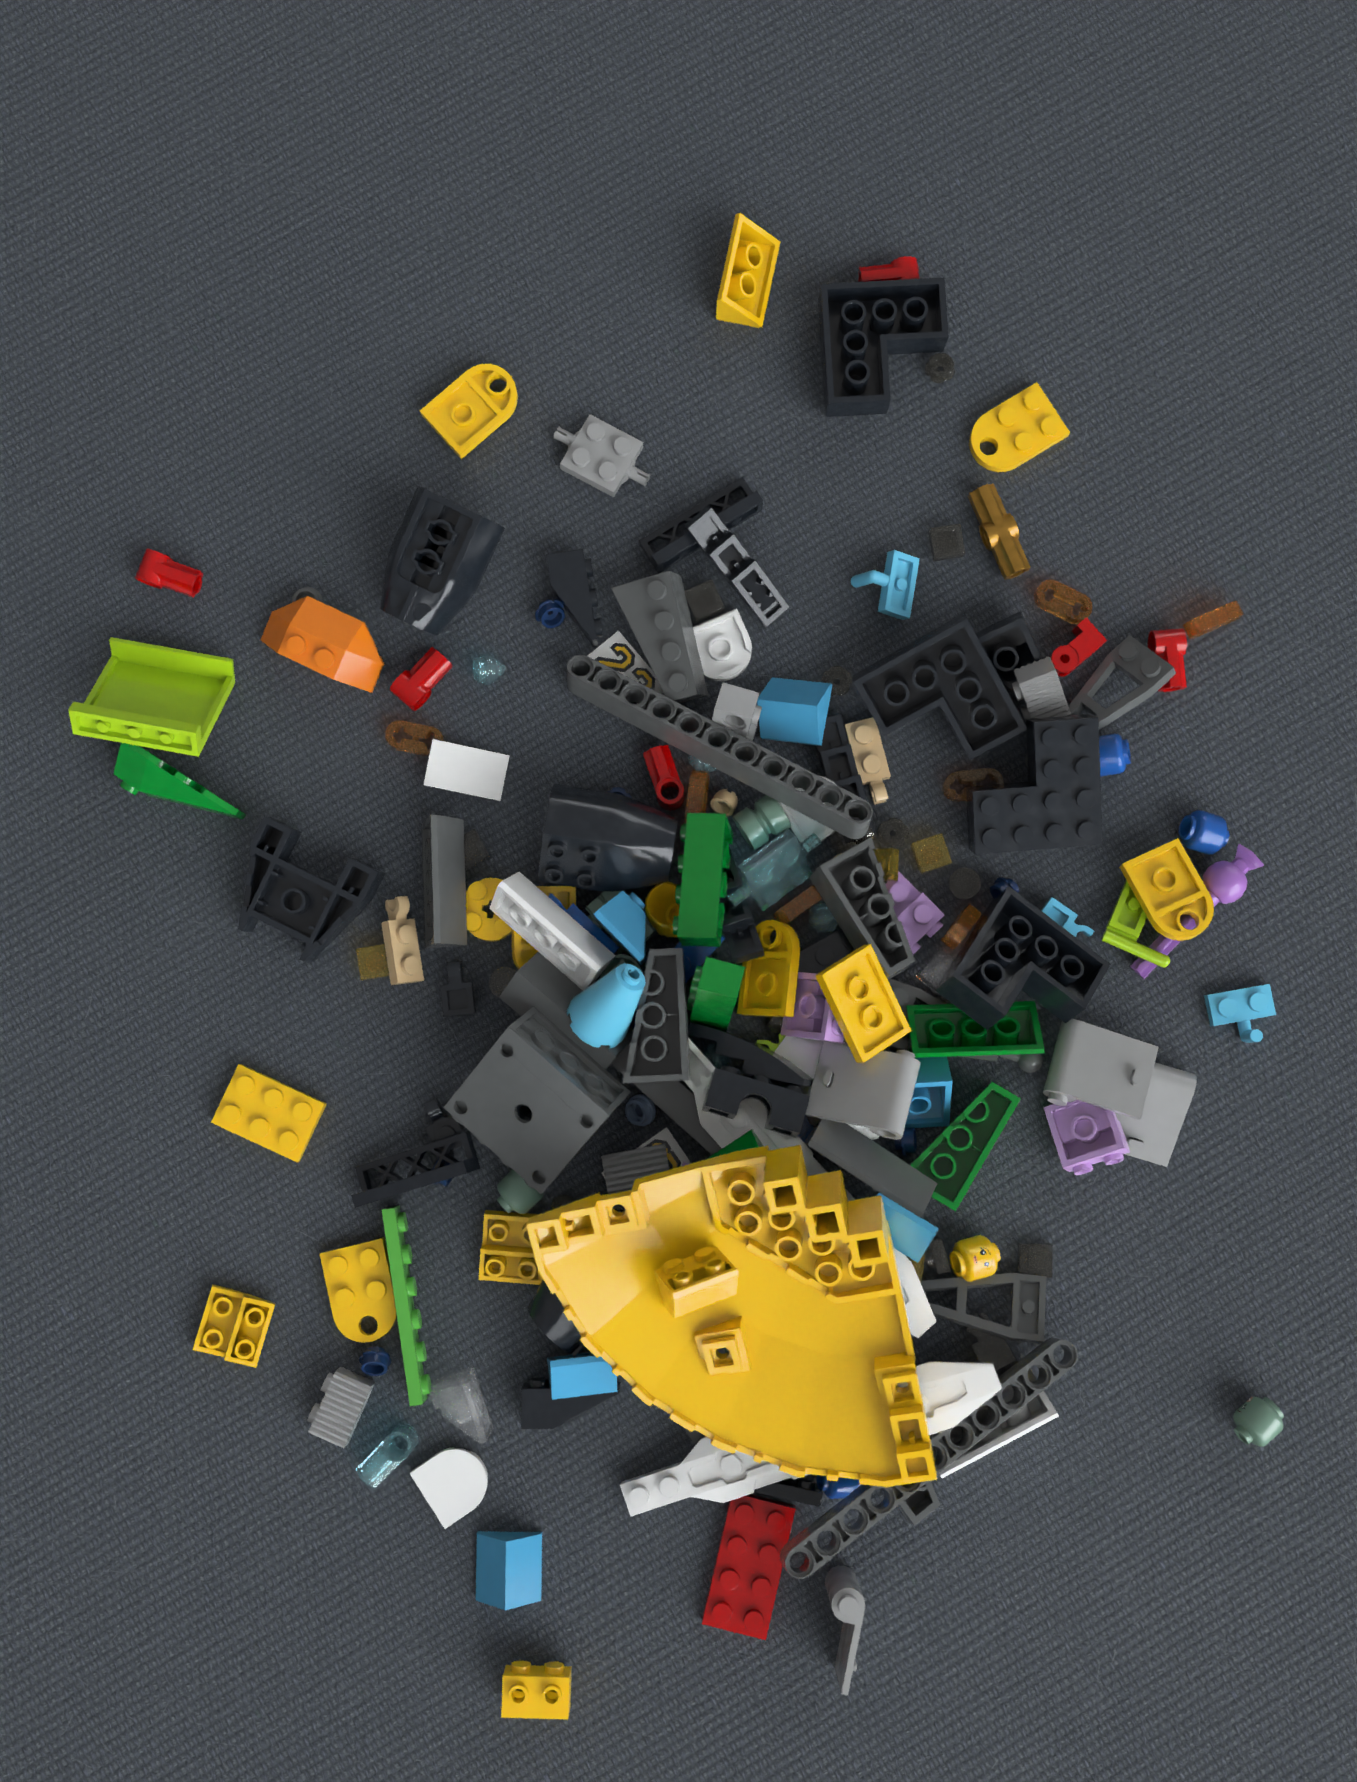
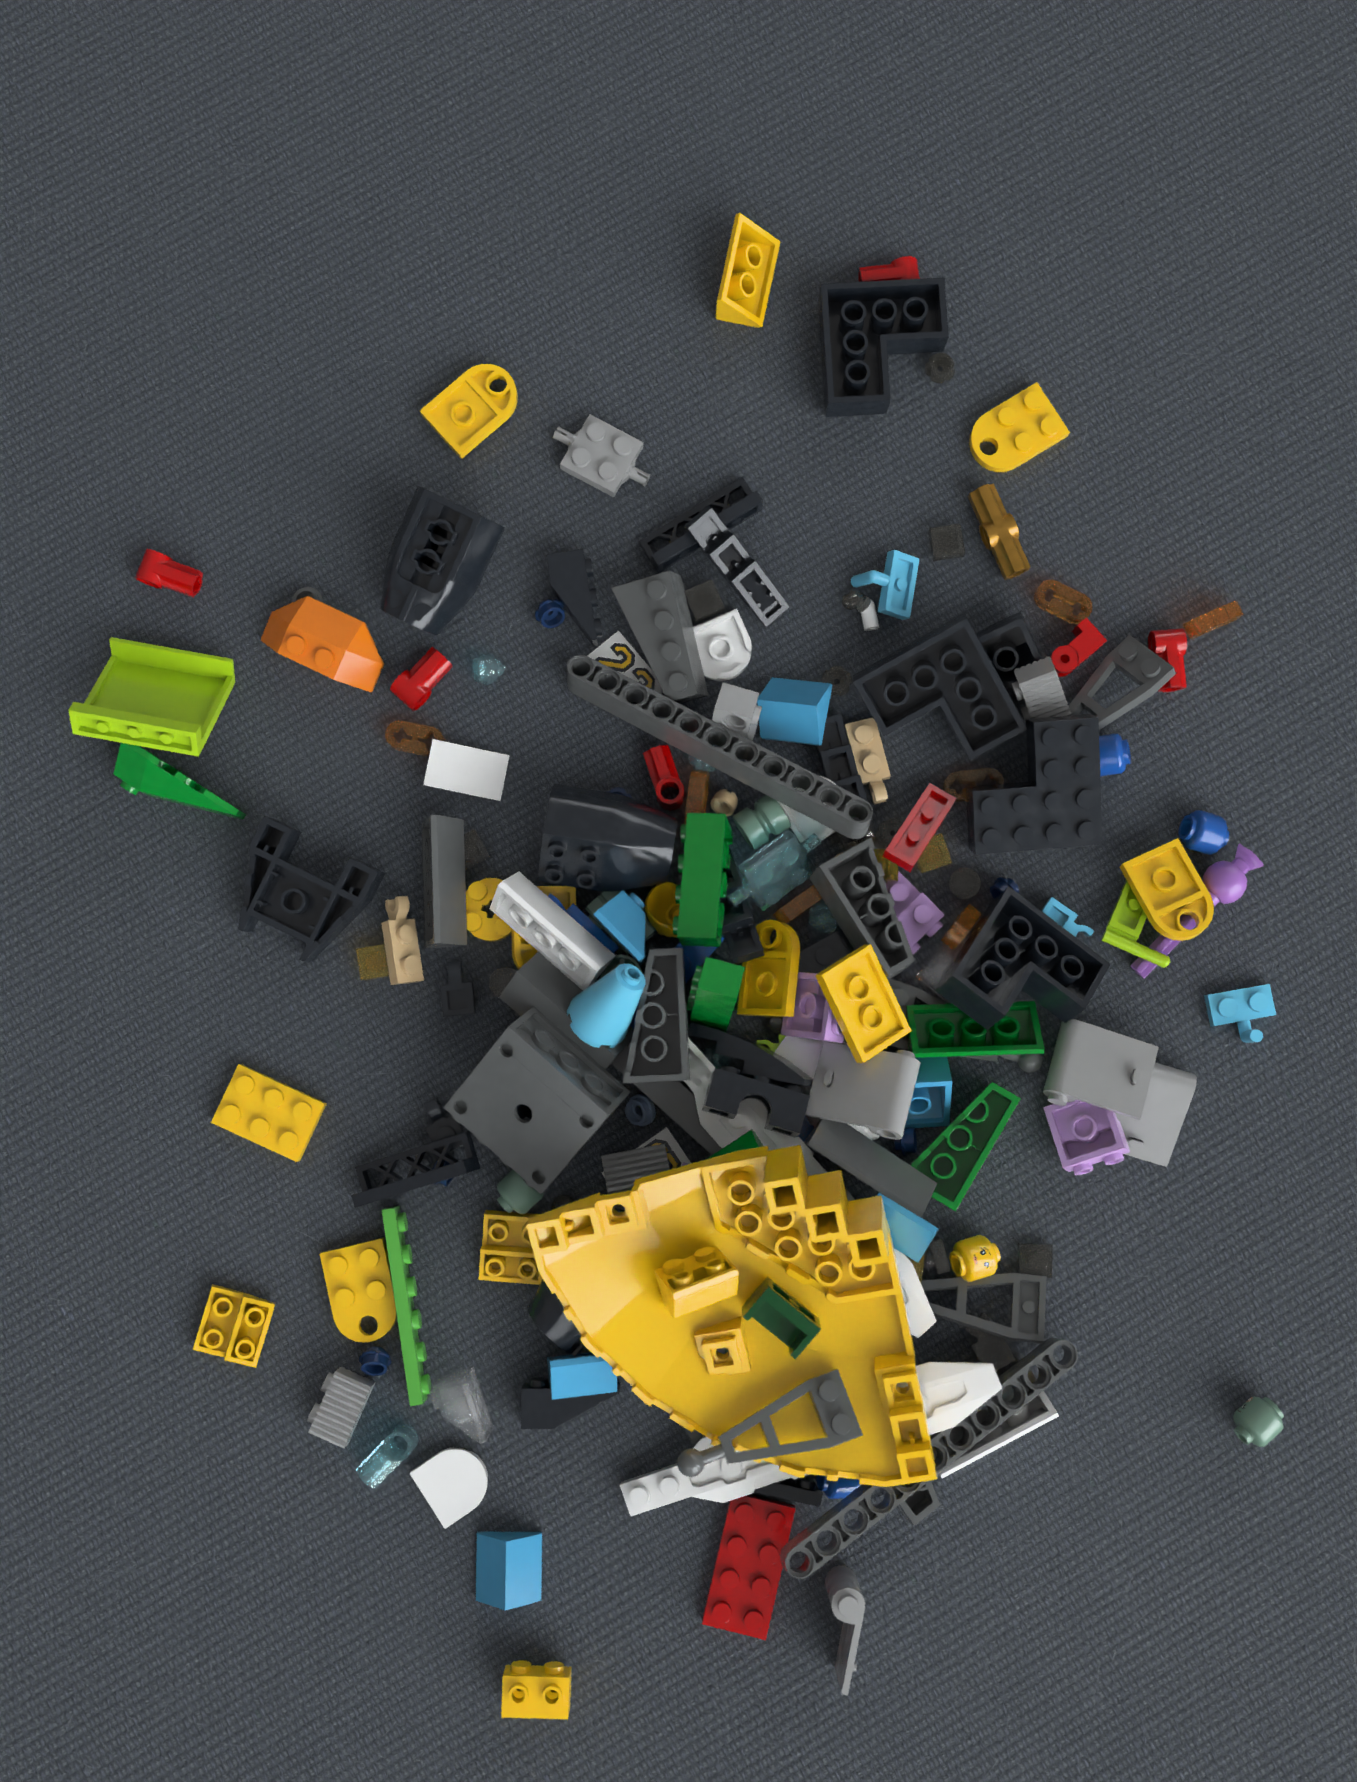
(782, 1316): none -> dark green panel
(832, 1409): none -> dark grey plate
(857, 600): none -> arm
(919, 827): none -> red plate

